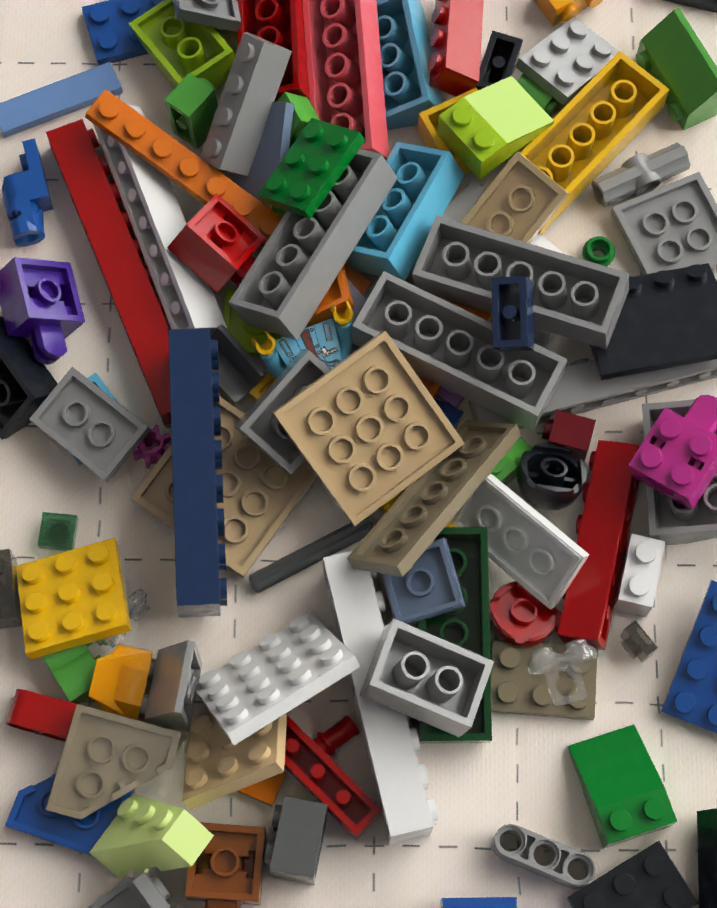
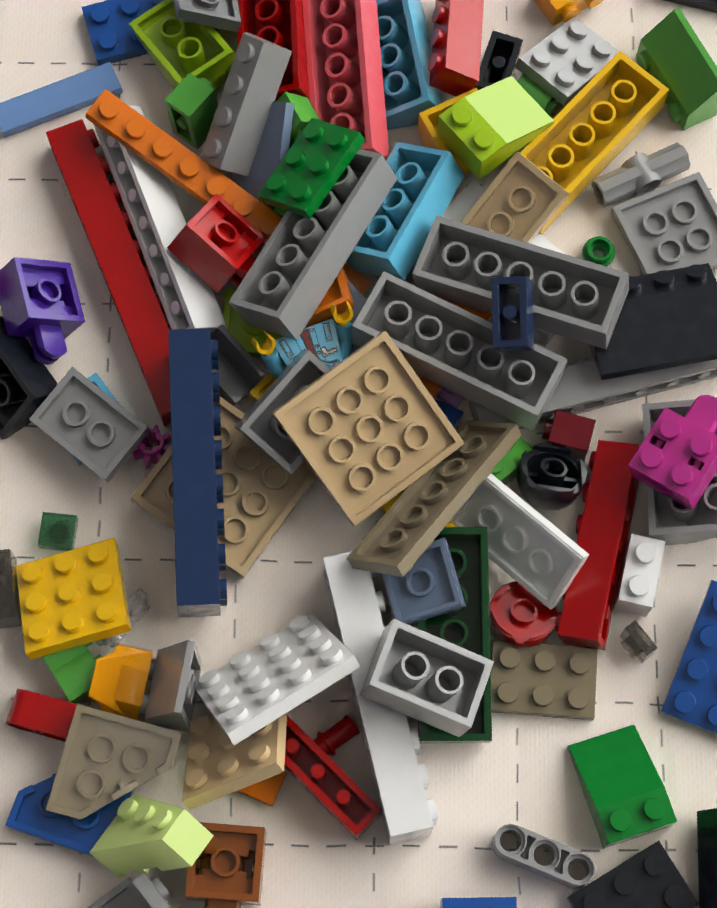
(27, 197): blue plate -> none
(298, 840): dark grey brick -> none
(309, 555): dark grey axle -> none
(551, 664): clear bracket -> none

